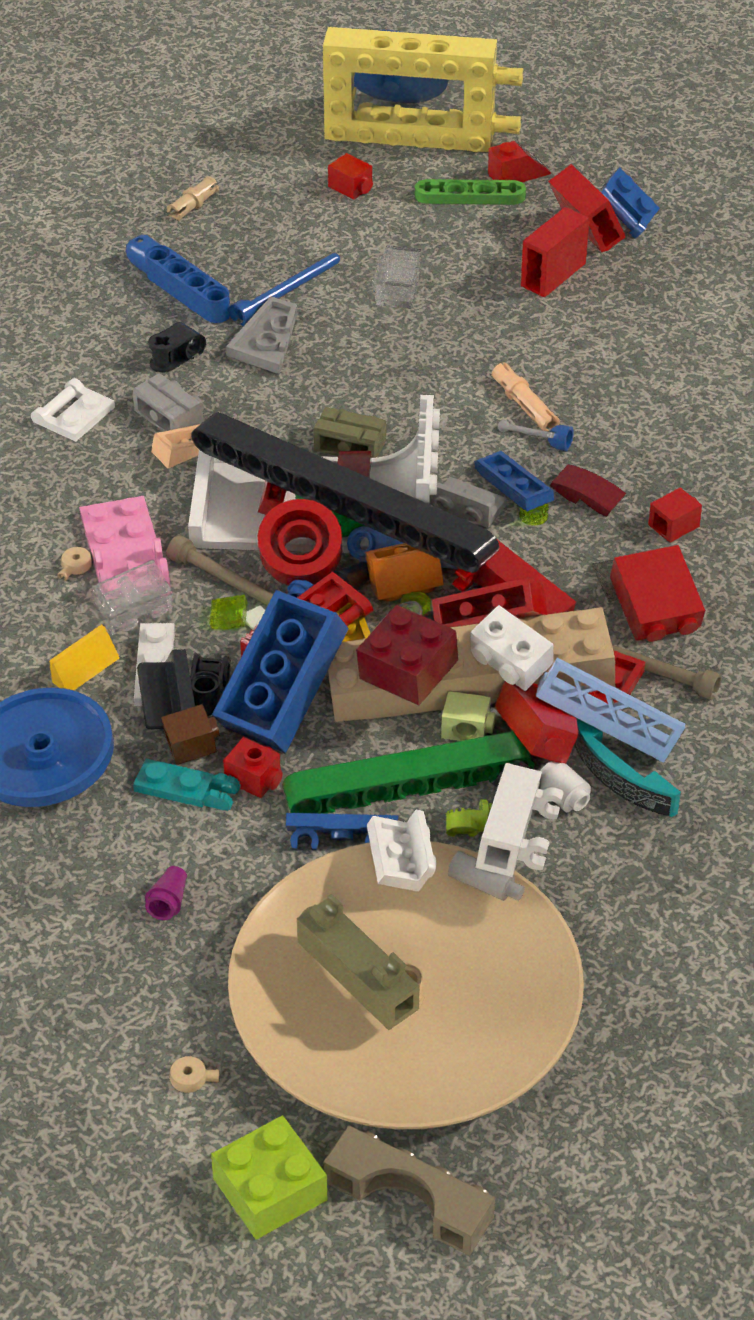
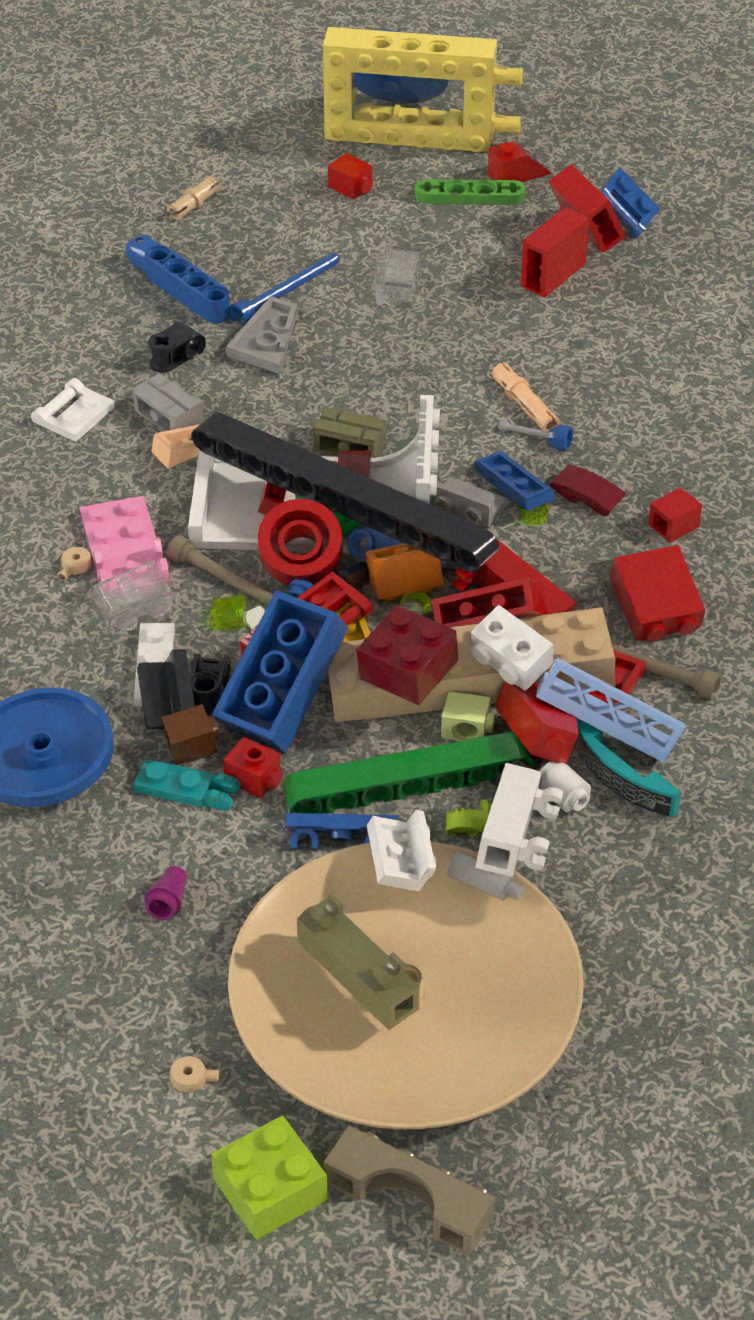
(83, 659): yellow slope -> none

